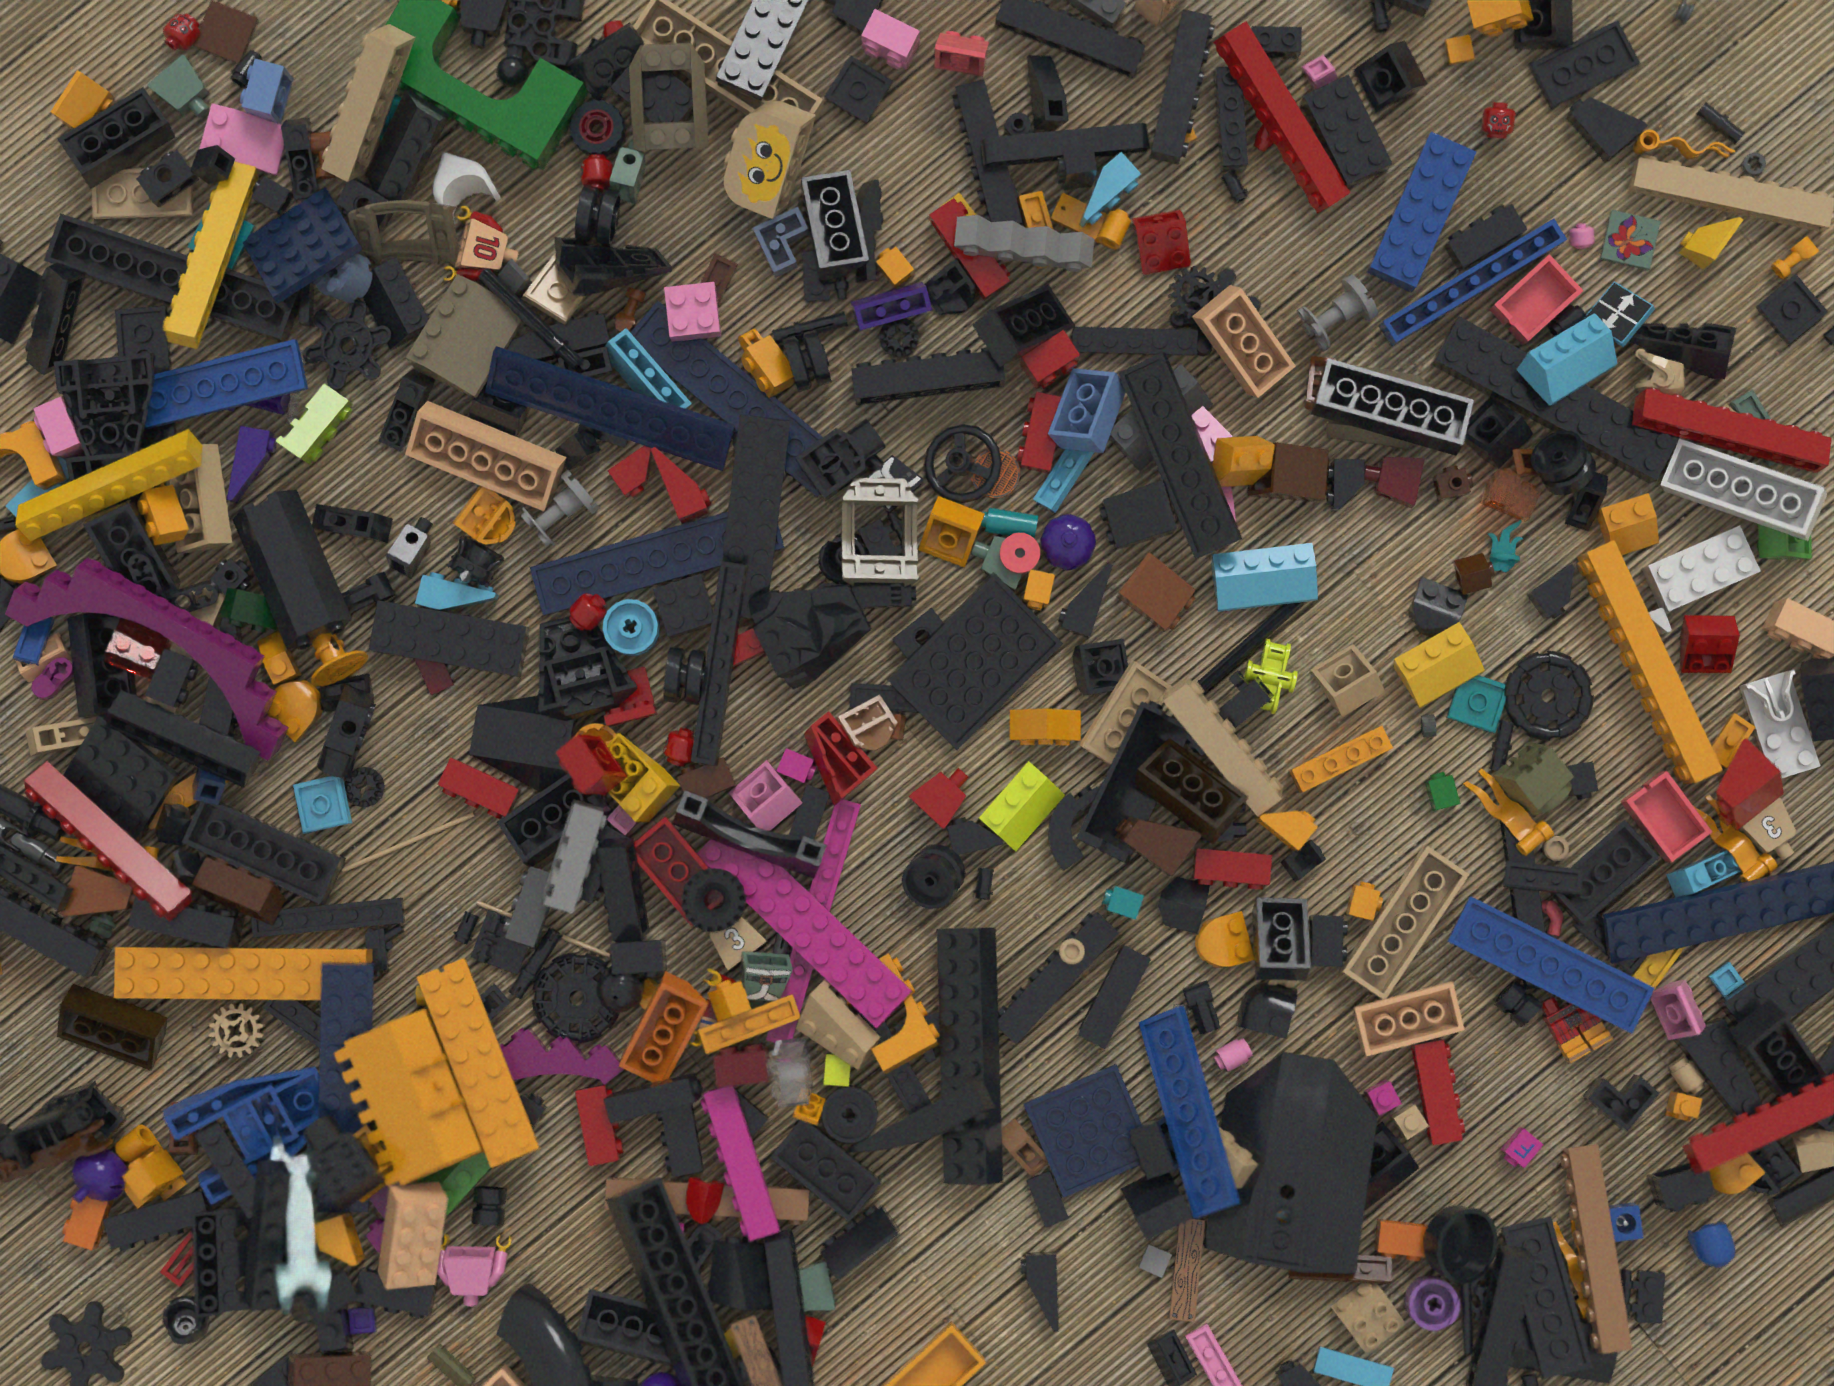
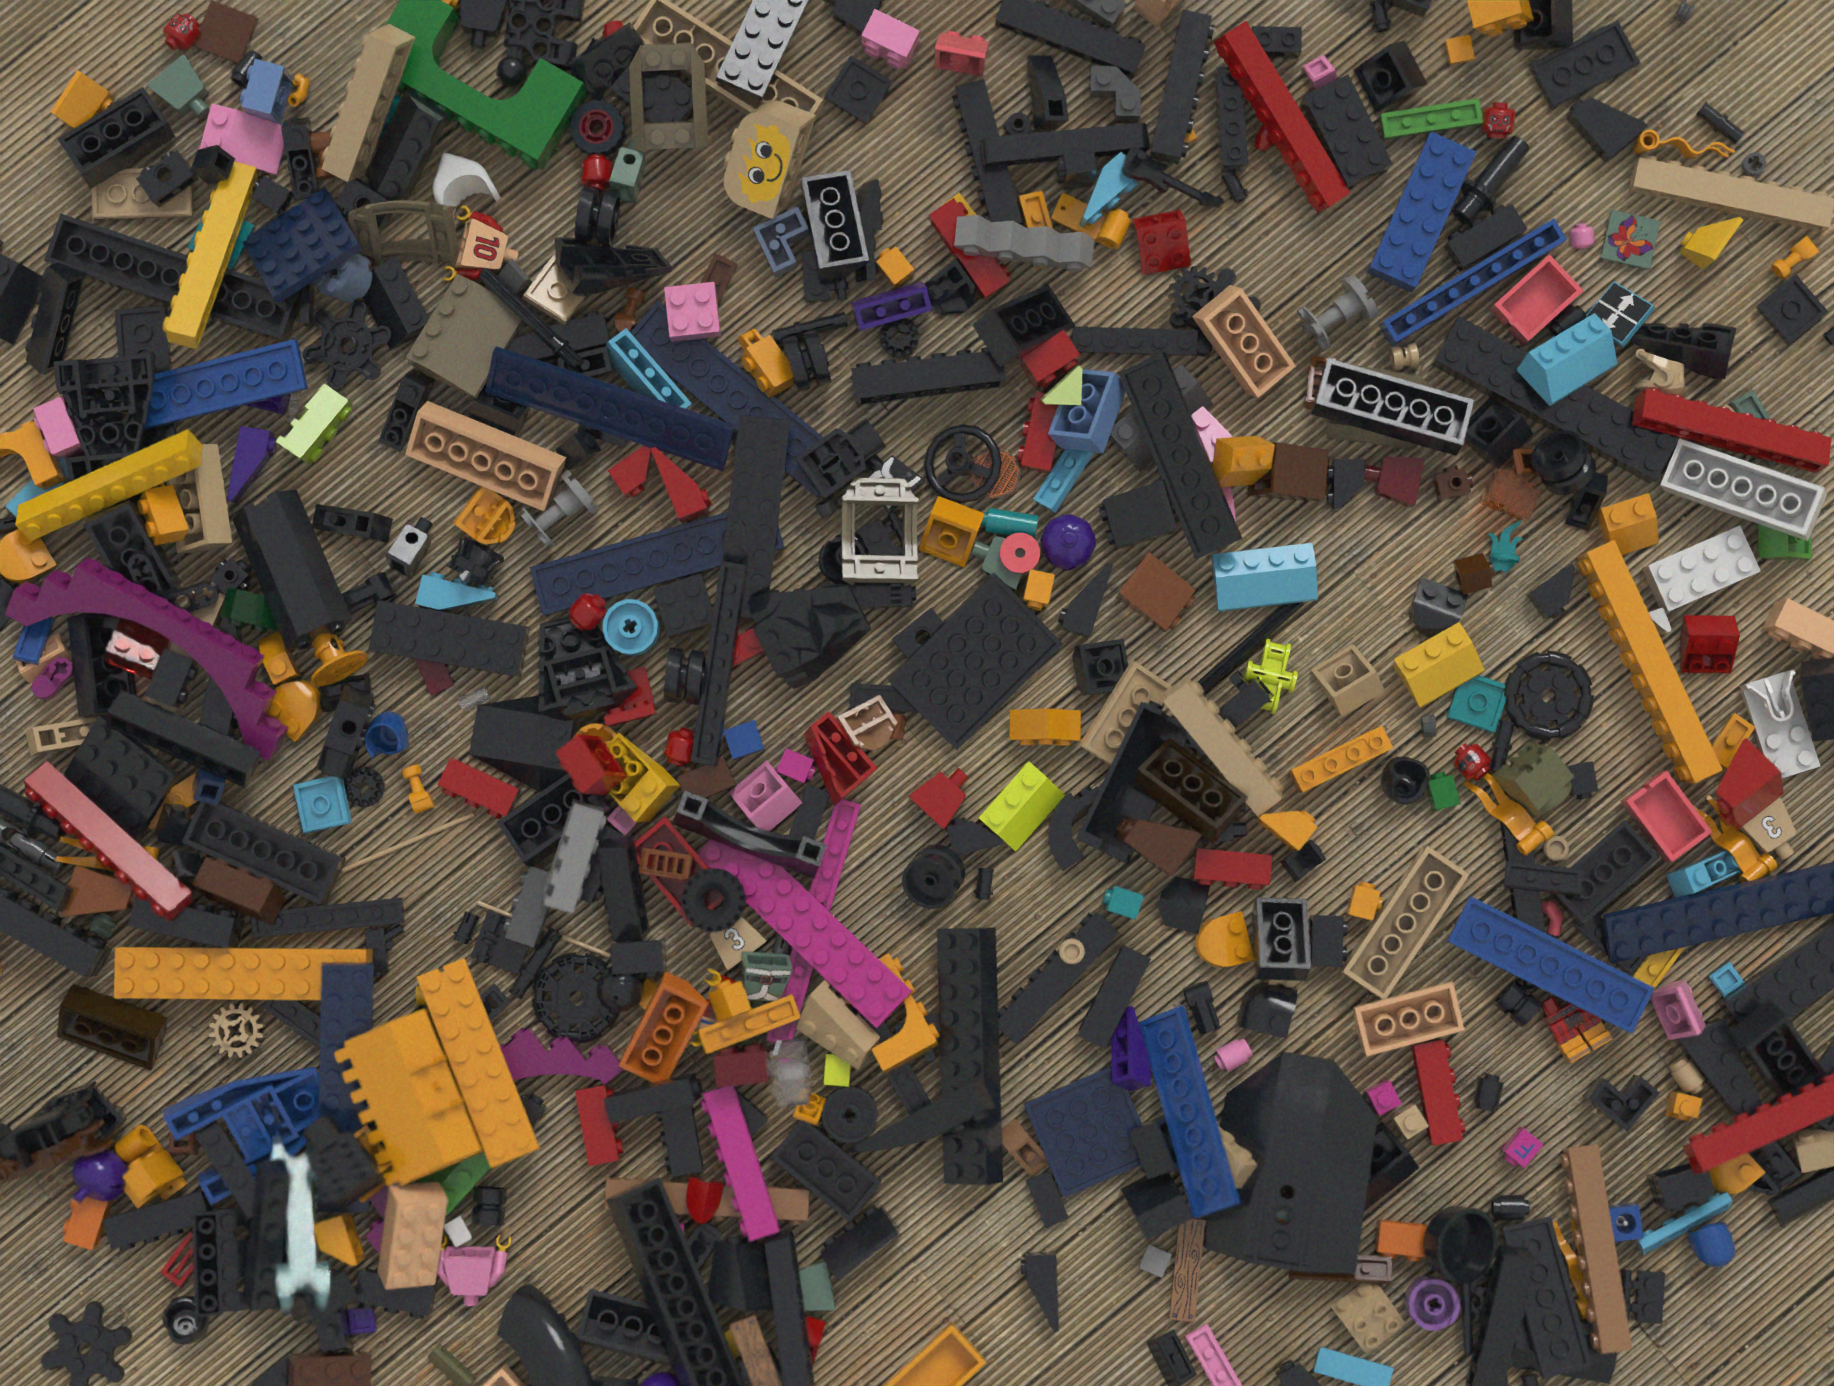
(300, 95): none -> light orange arm
(386, 734): none -> blue piece
(419, 798): none -> light orange leg
(457, 1231): none -> white slope
(473, 698): none -> clear pin
(686, 868): none -> dark orange slope
(744, 740): none -> blue piece
(828, 507): none -> dark grey axle
(1067, 390): none -> yellowish green slope
(1112, 83): none -> dark grey brick
(1129, 1054): none -> dark purple slope
(1142, 167): none -> black piece
(1404, 356): none -> tan wheel
(1404, 780): none -> black piece
(1431, 119): none -> bright green plate
(1472, 762): none -> red head
(1480, 194): none -> black gear
(1488, 1092): none -> black brick
(1509, 1207): none -> black brick
(1675, 1227): none -> medium azure plate

